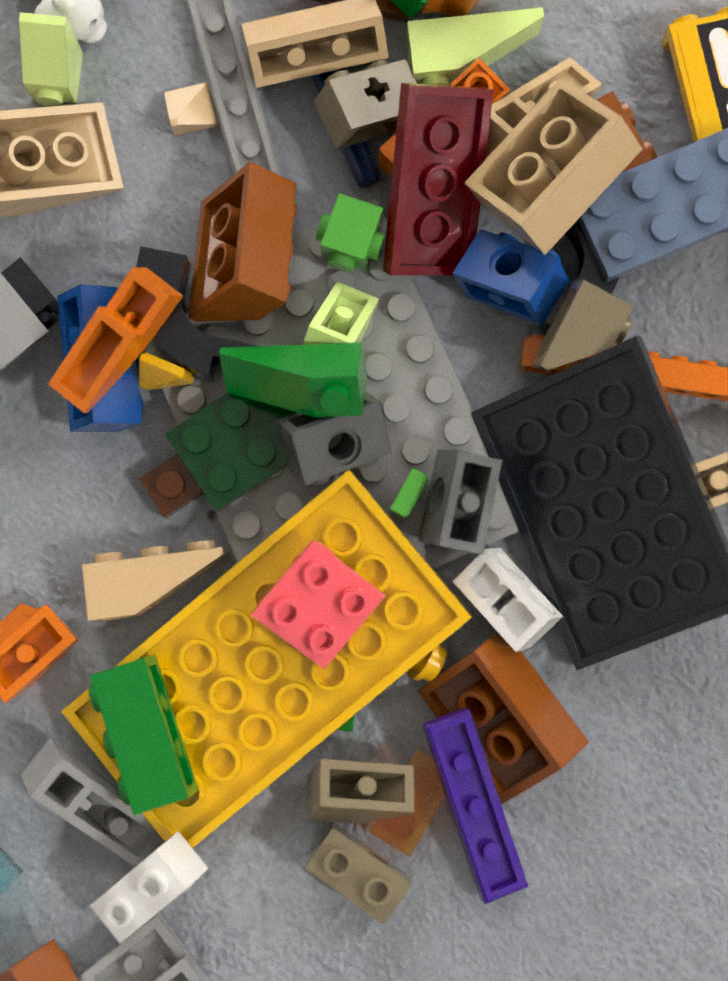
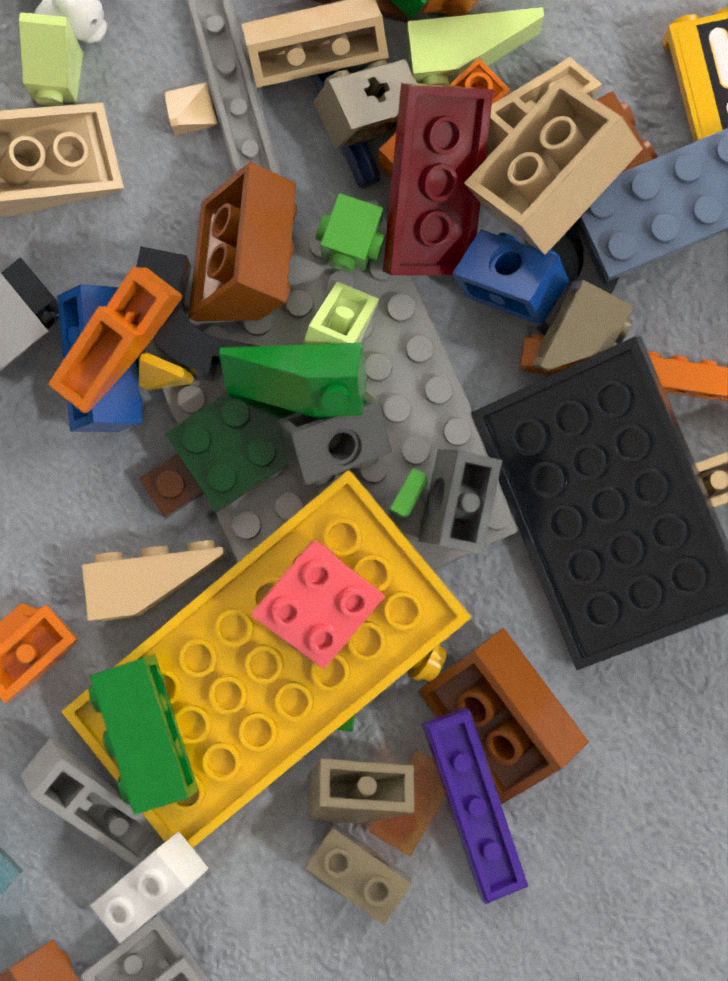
(507, 599): white brick -> none

